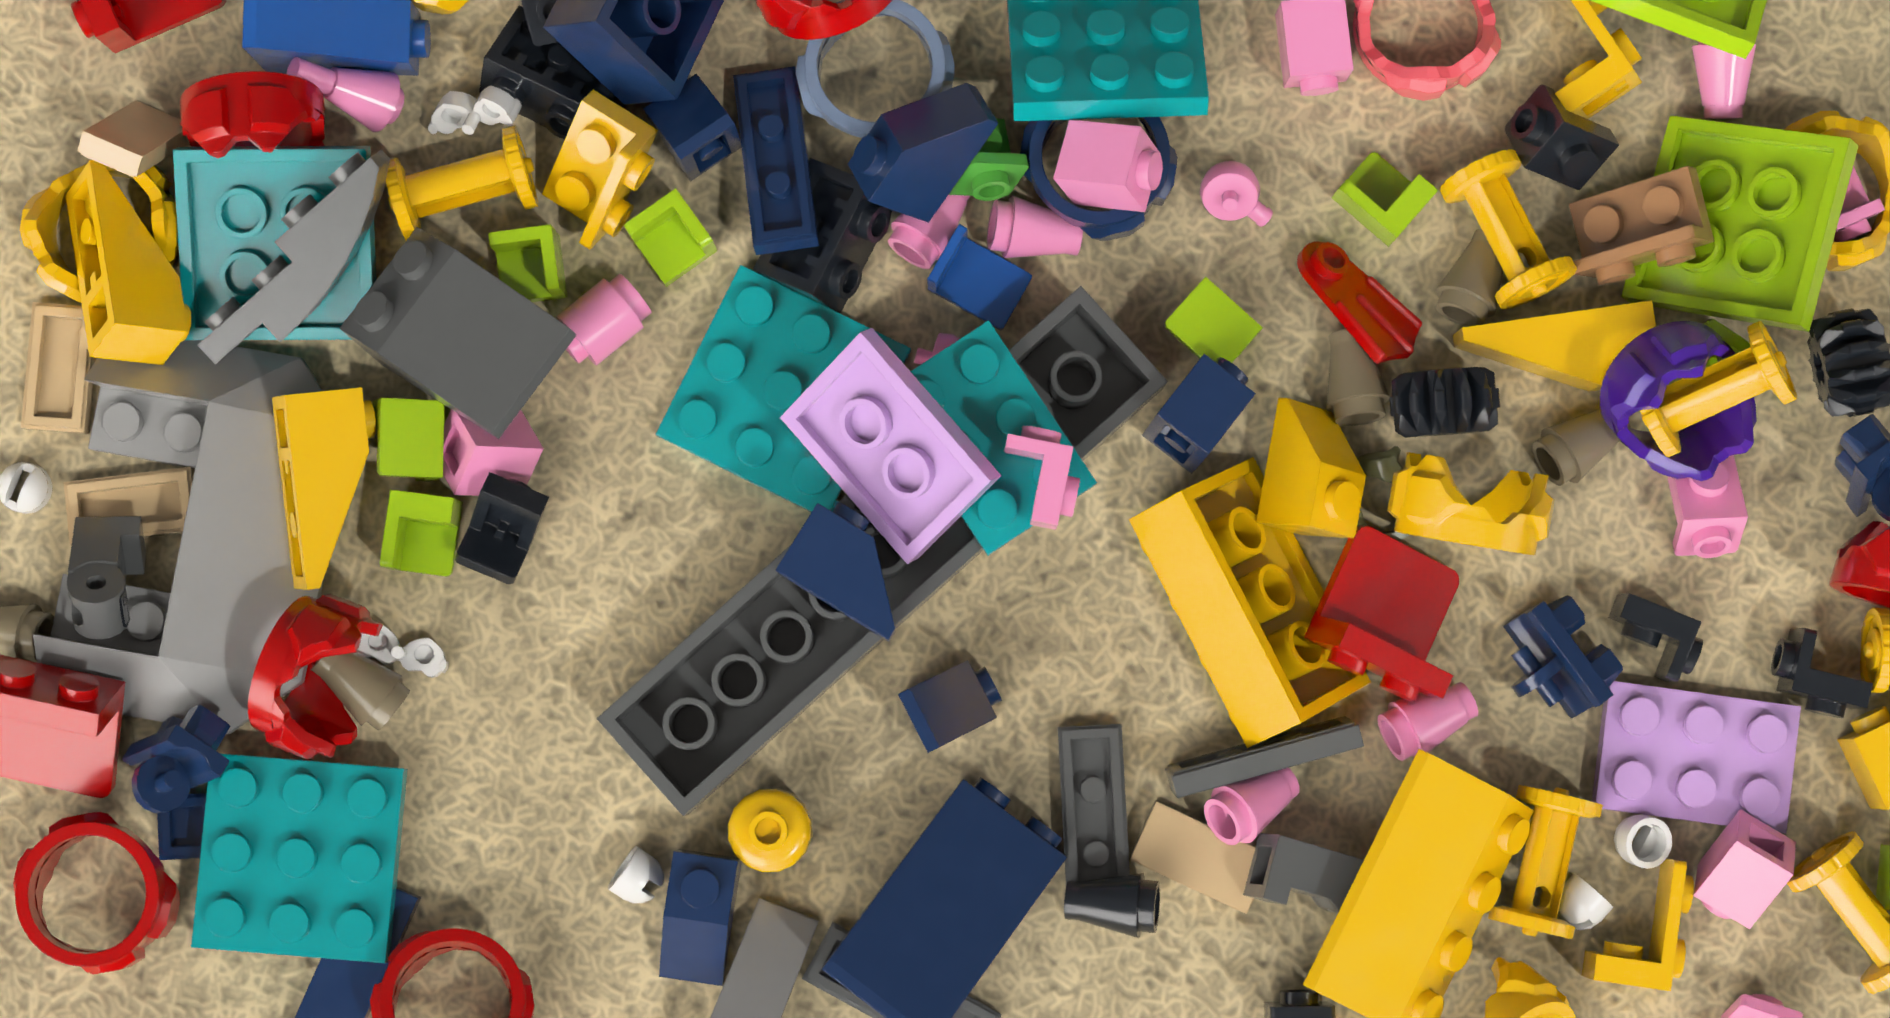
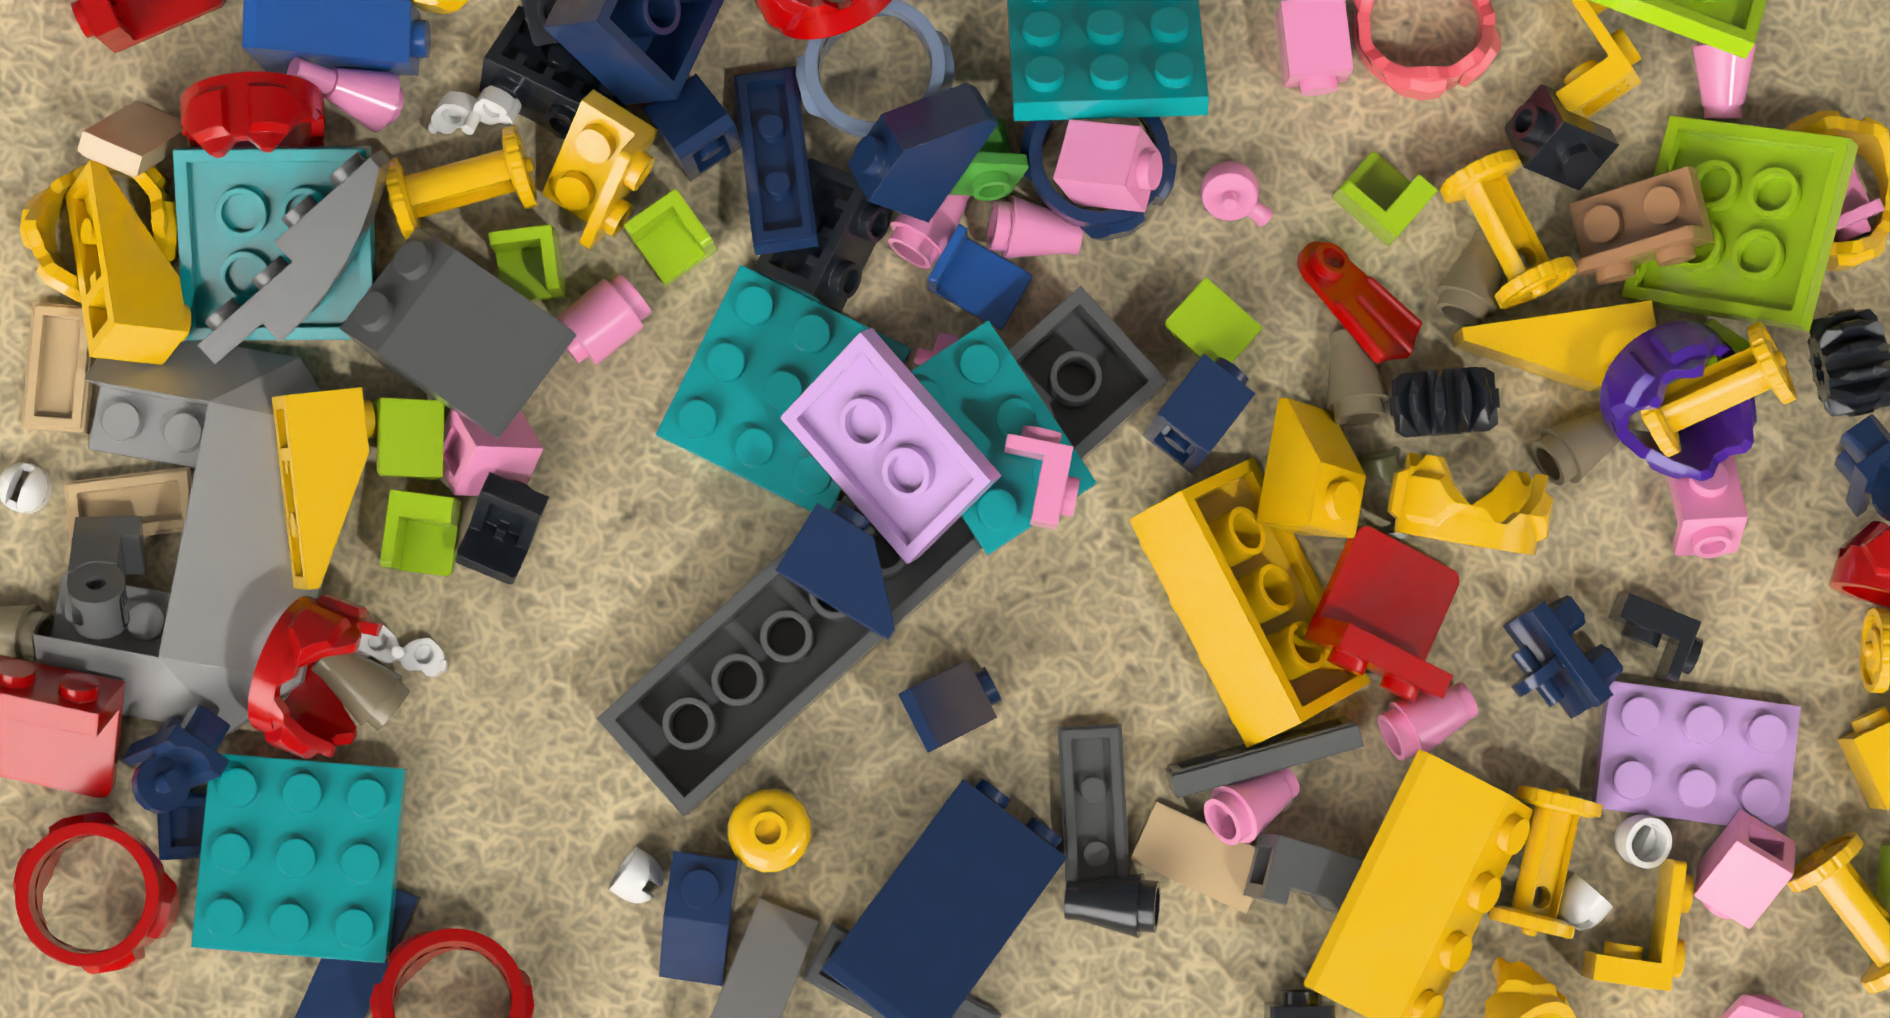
(1824, 691): black bracket -> none

